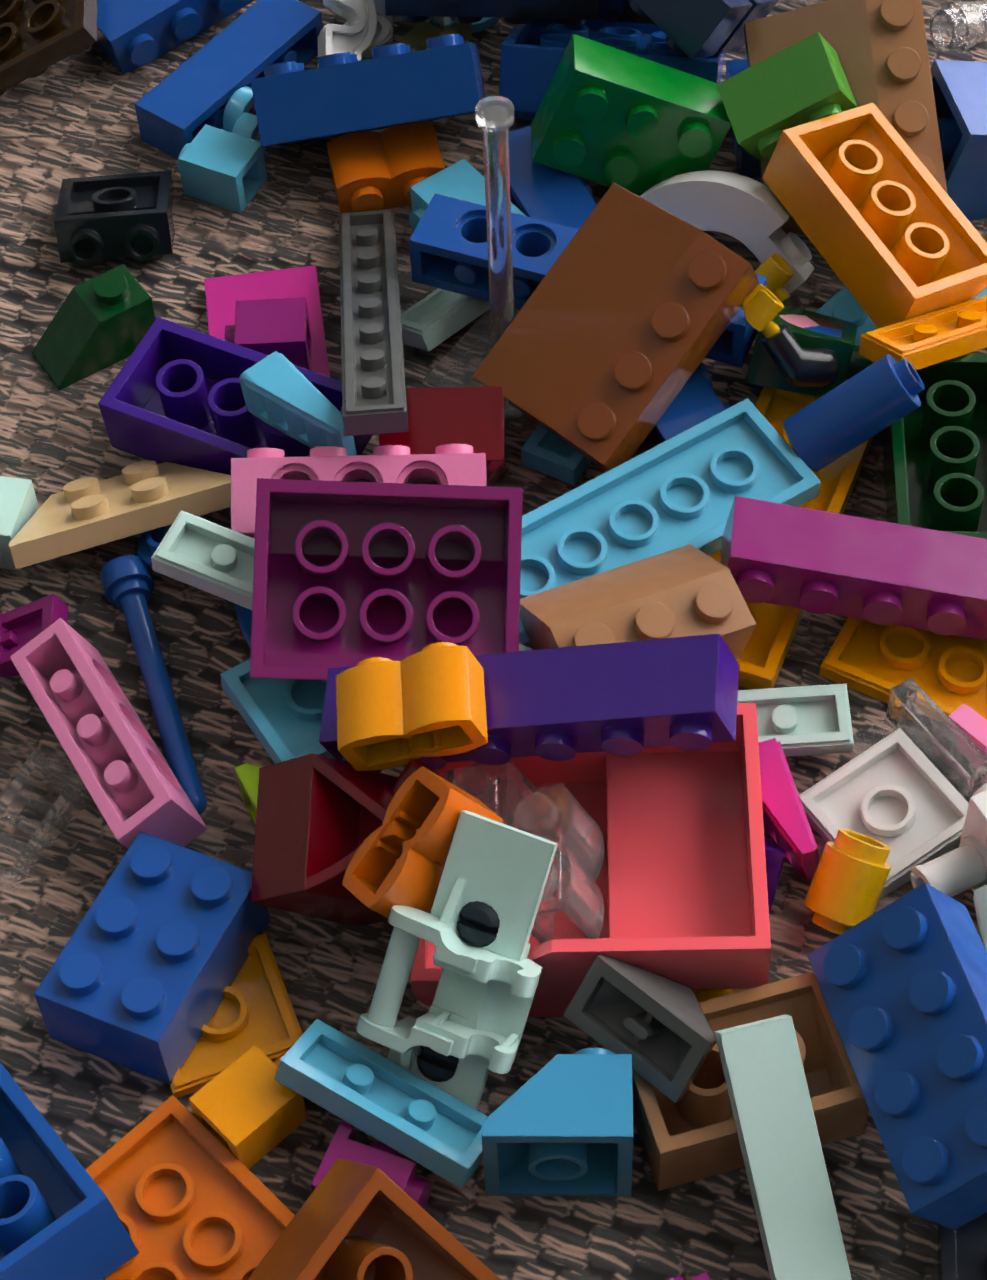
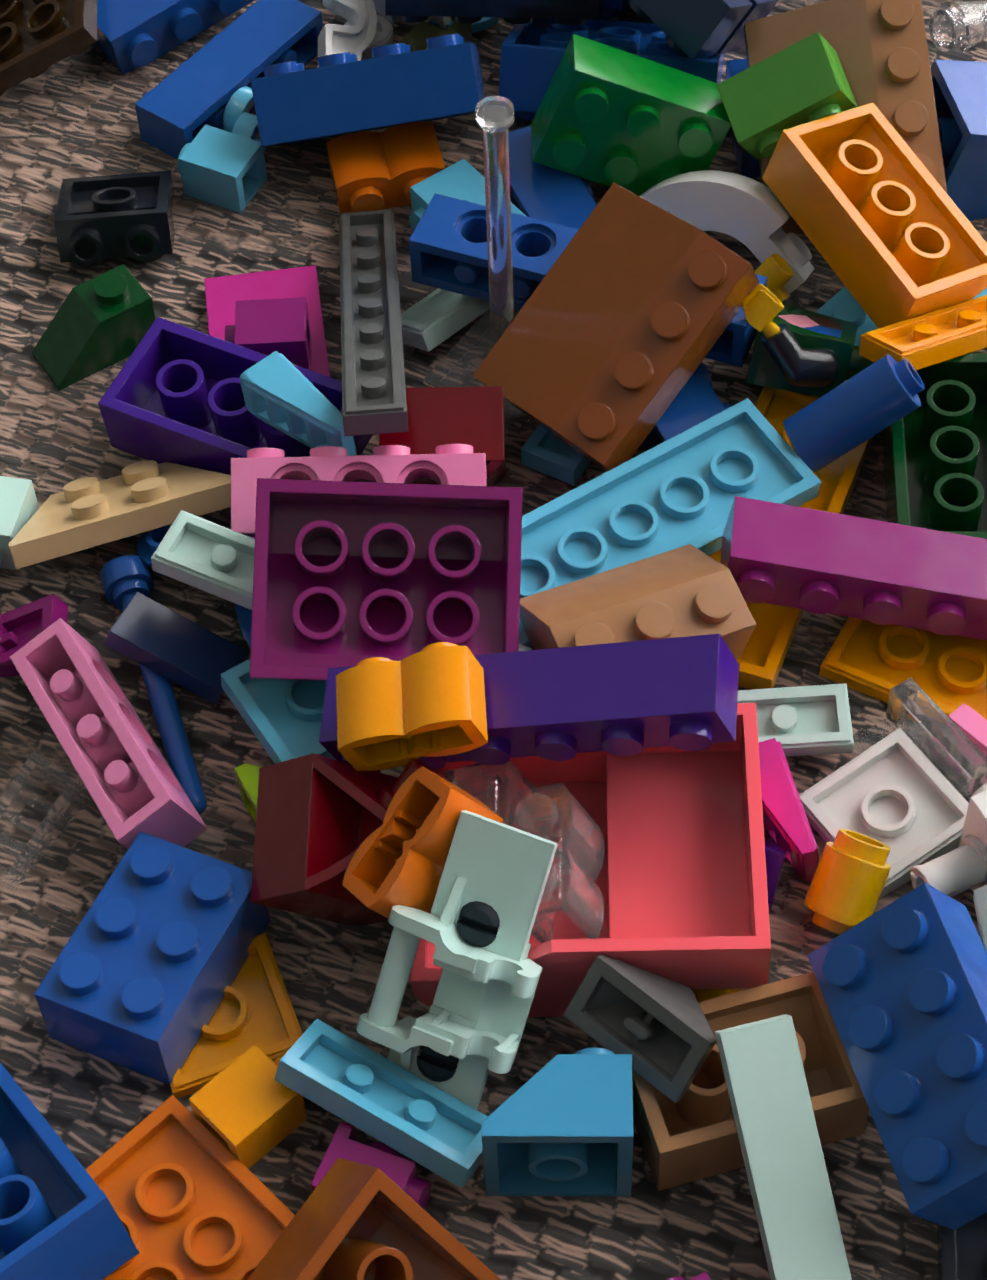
(174, 647): none -> dark blue tile

